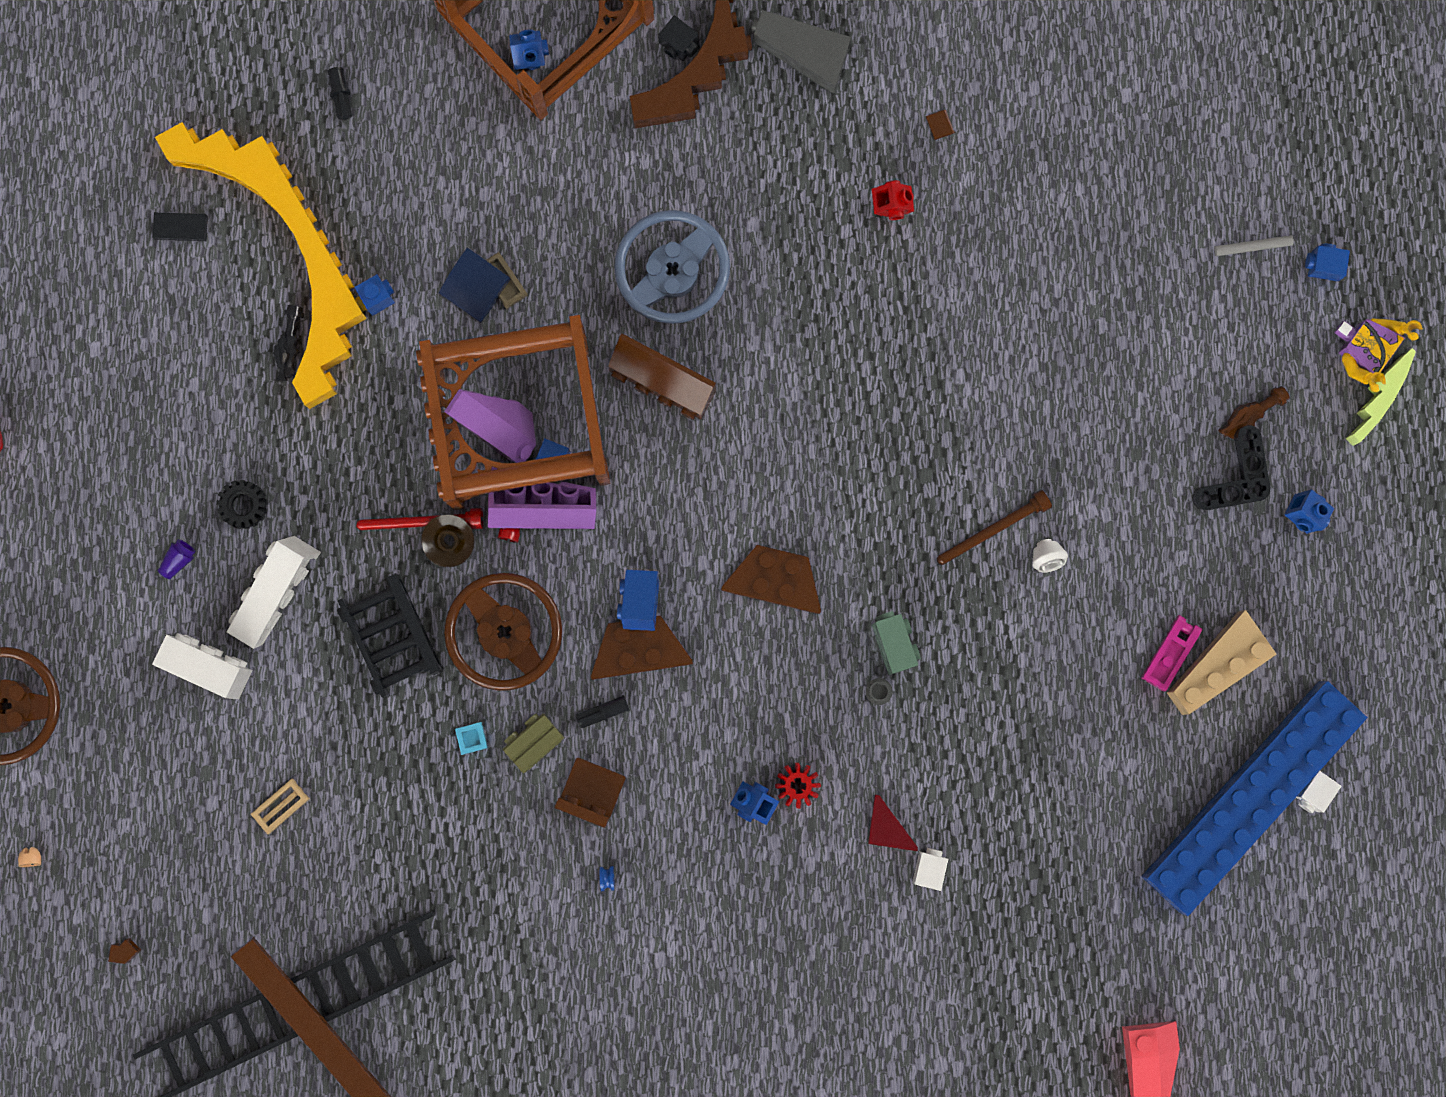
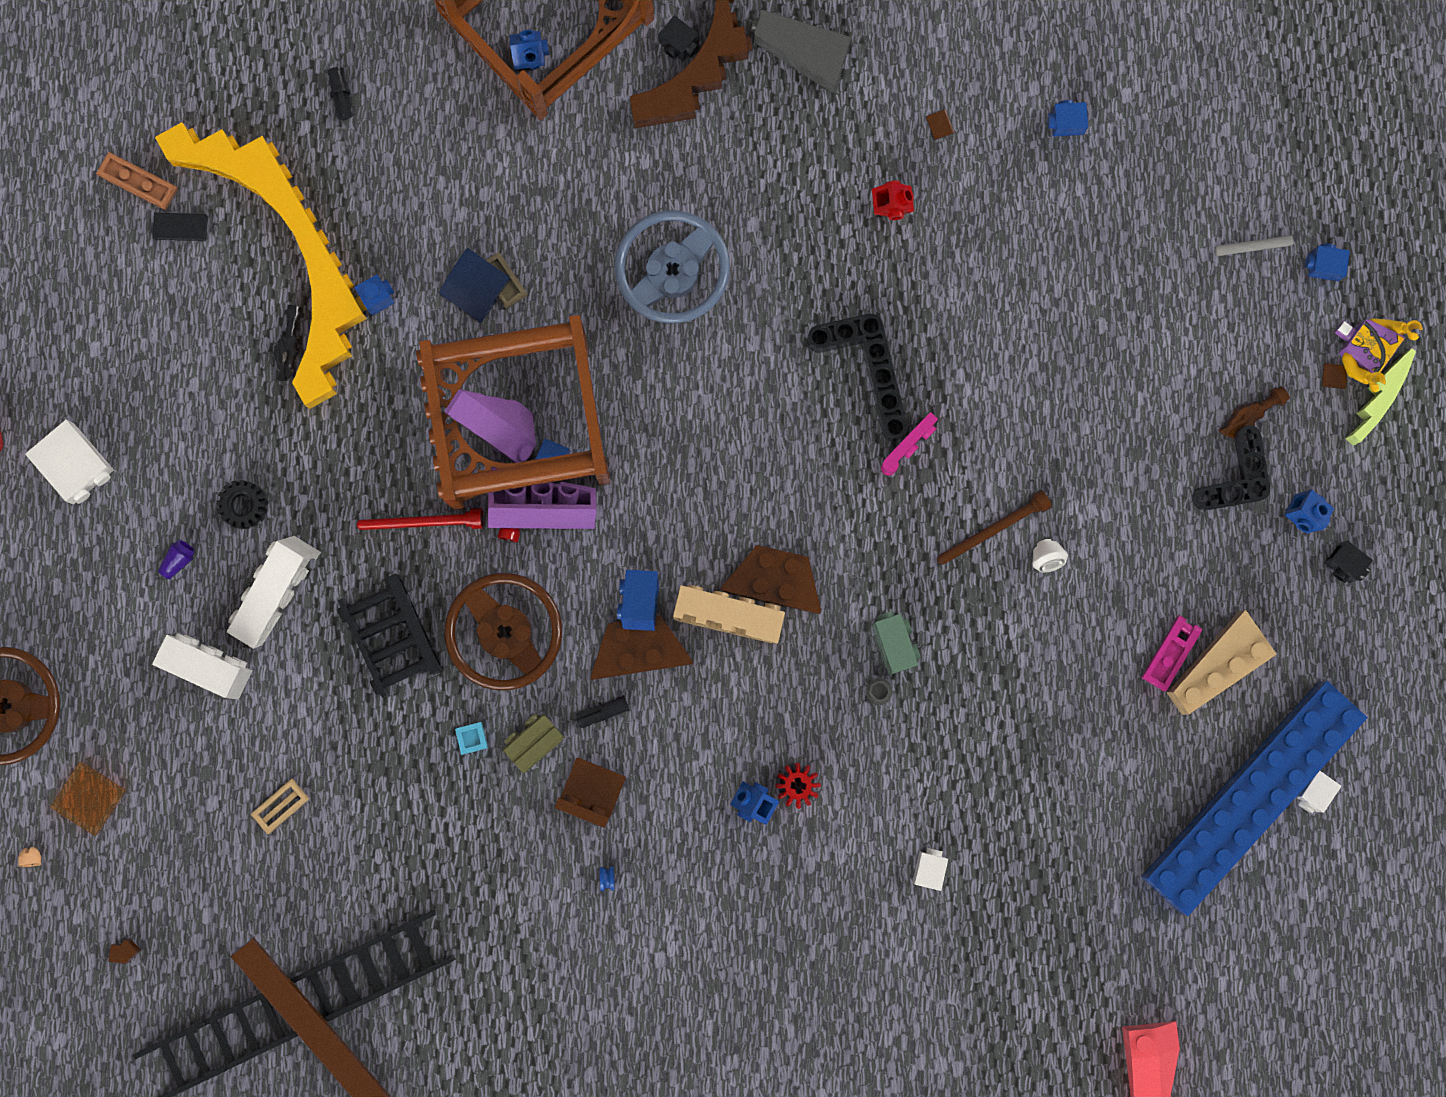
(70, 462): none -> white brick
(88, 798): none -> clear orange tile
(137, 181): none -> nougat tile
(434, 540): dark brown dish -> none
(662, 377): reddish brown slope -> none
(728, 614): none -> tan wedge
(873, 365): none -> black beam
(886, 829): dark red tile -> none
(908, 445): none -> dark pink plate
(1068, 118): none -> blue brick
(1334, 376): none -> reddish brown piece
(1349, 563): none -> black brick

